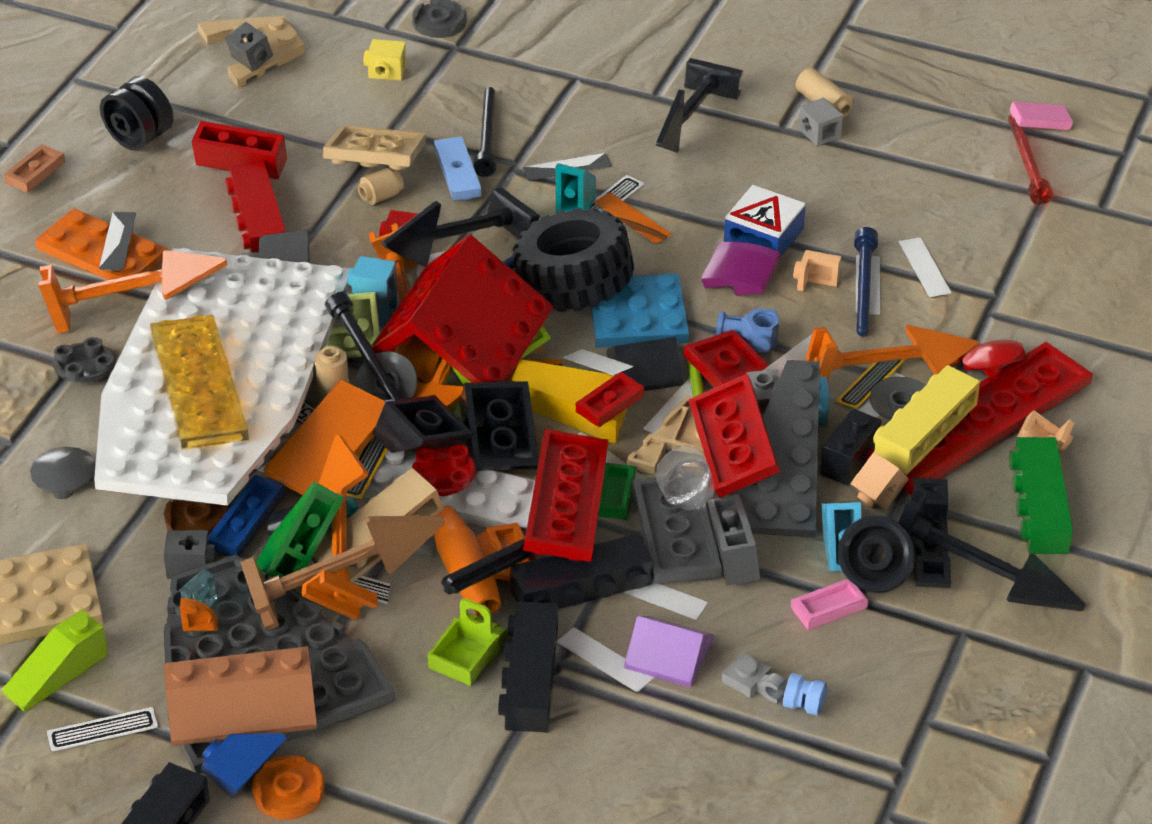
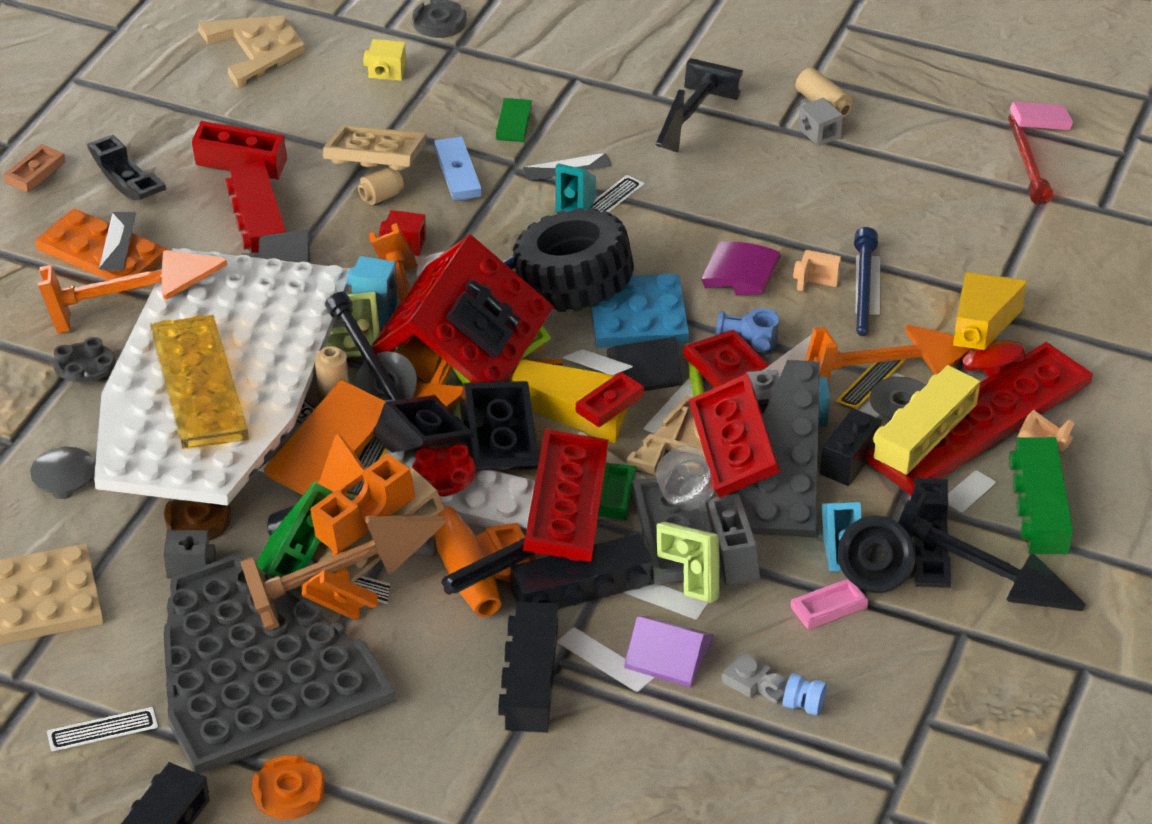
(57, 660): lime slope -> none
(122, 171): none -> black slope
(136, 113): black wheel -> none
(197, 616): orange tile -> none
(200, 588): clear light blue plate -> none
(239, 695): nougat slope -> none
(239, 758): blue slope -> none
(246, 515): blue plate -> none
(253, 51): dark grey brick -> none
(385, 491): none -> orange arch
(416, 236): black piece -> none
(467, 644): lime piece -> none
(478, 322): none -> black plate
(485, 161): black piece -> none
(513, 119): none -> green tile
(633, 218): orange sticker -> none
(700, 557): none -> yellowish green brick
(765, 219): piece -> none
(878, 482): light nougat brick -> none
(925, 267): white sticker -> none
(969, 491): none -> white sticker
(986, 308): none -> yellow slope

